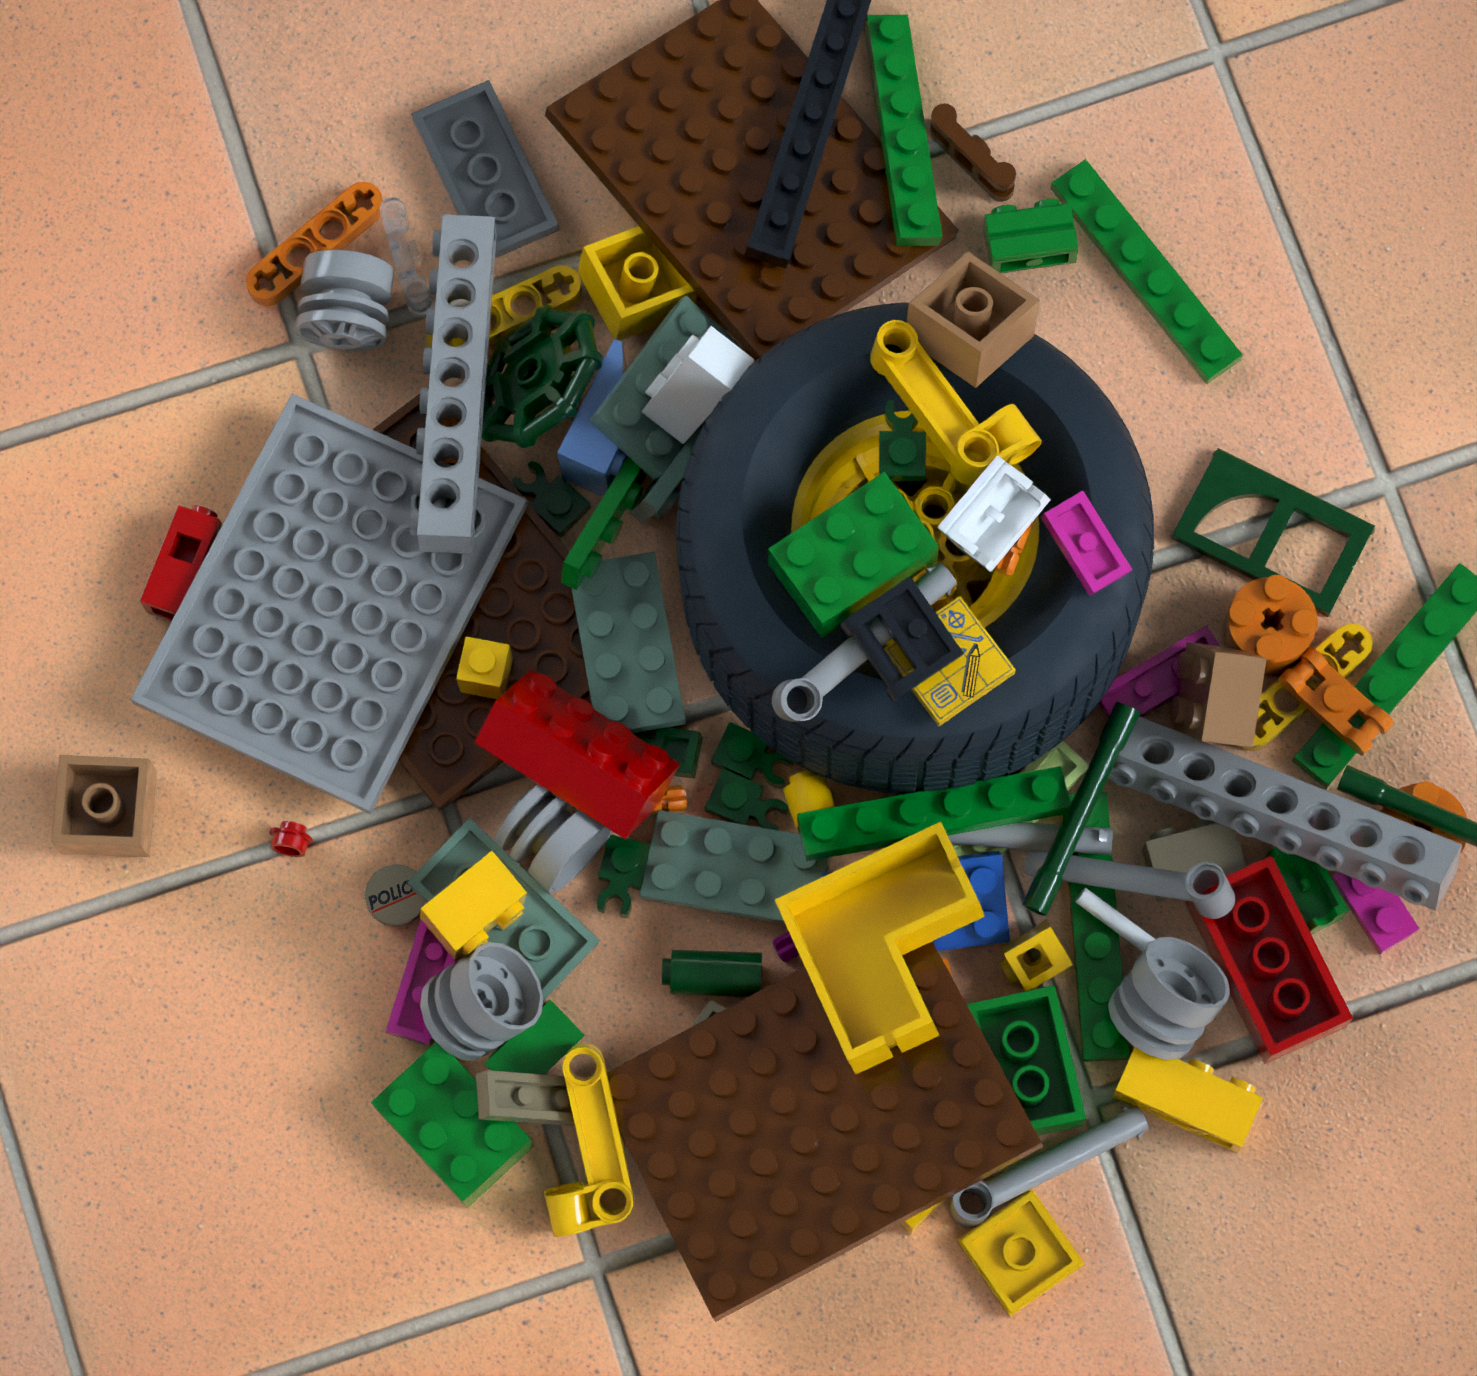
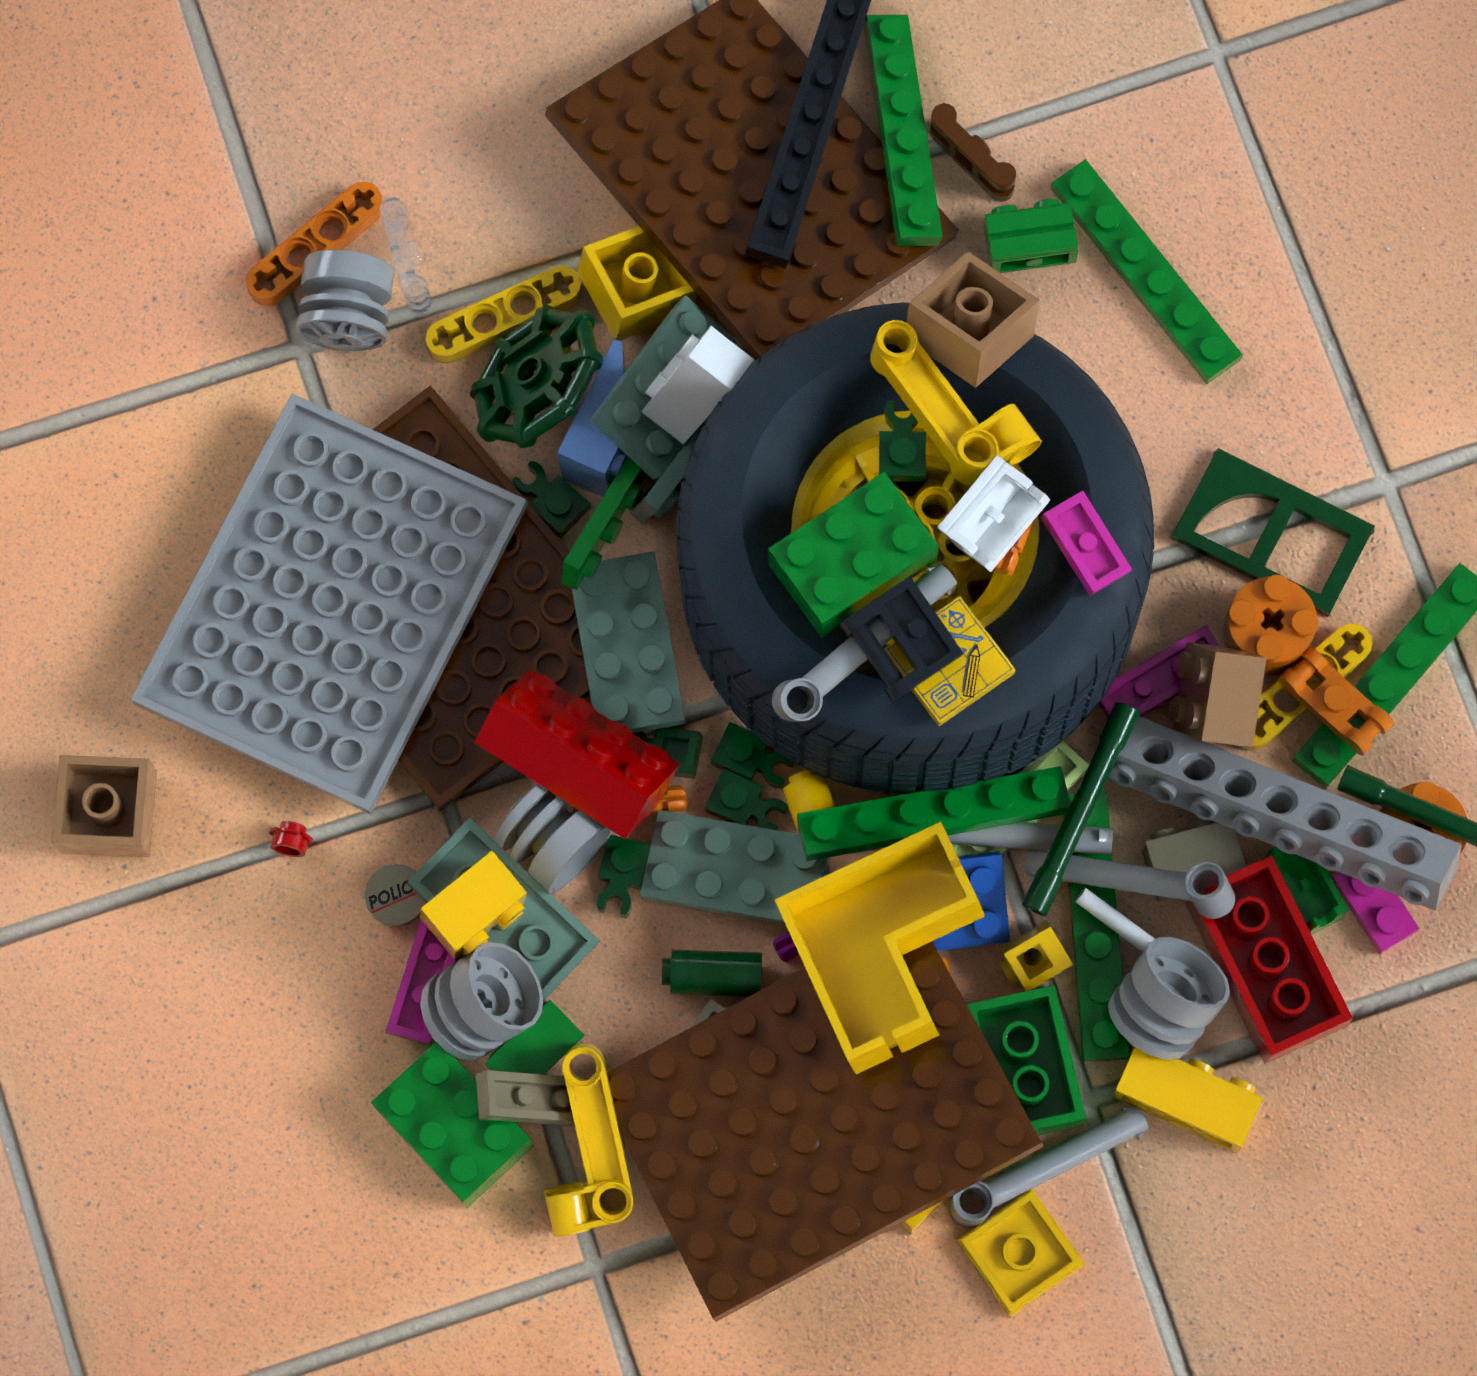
(180, 559): red brick -> none
(454, 527): light grey brick -> none
(484, 668): yellow brick -> none
(485, 166): dark grey plate -> none

